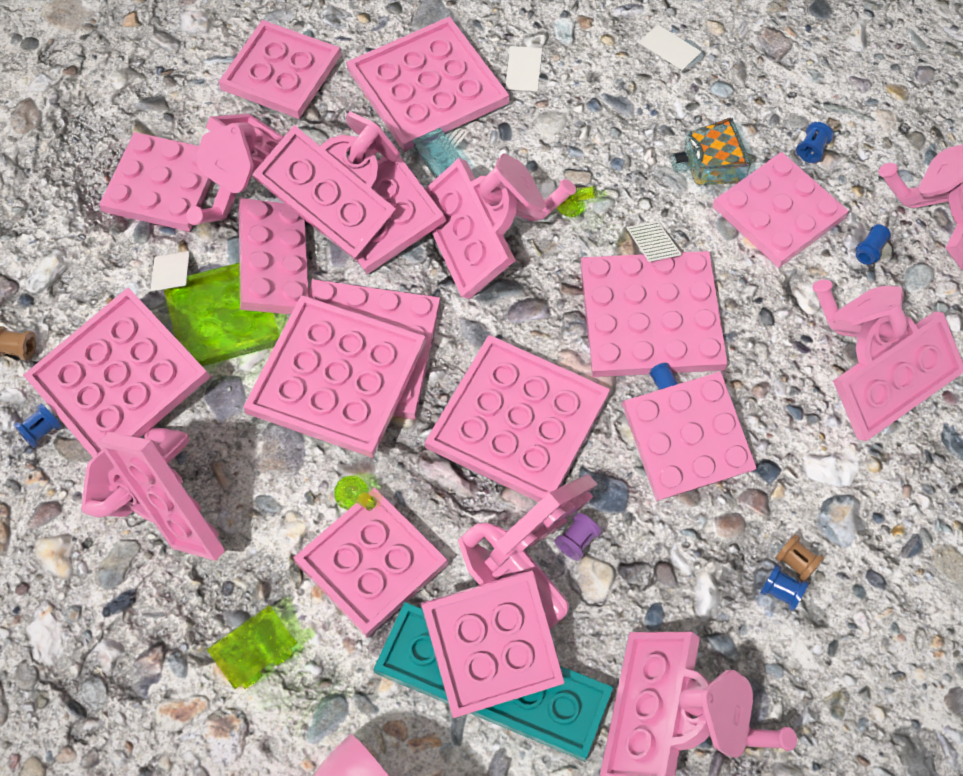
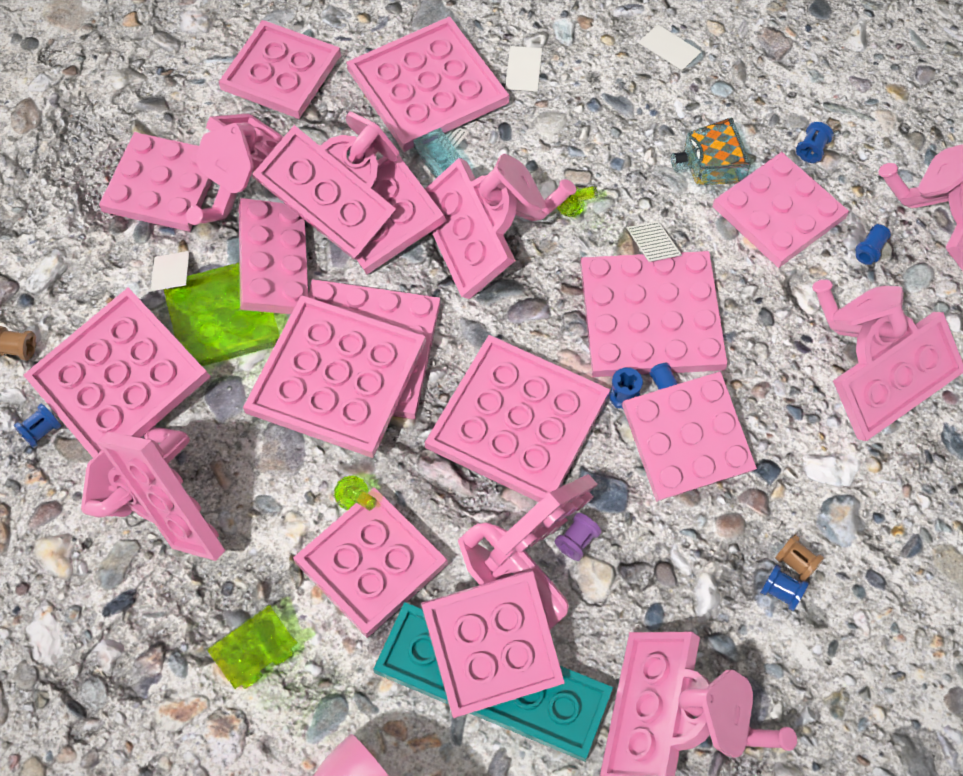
(625, 385): none -> blue bush

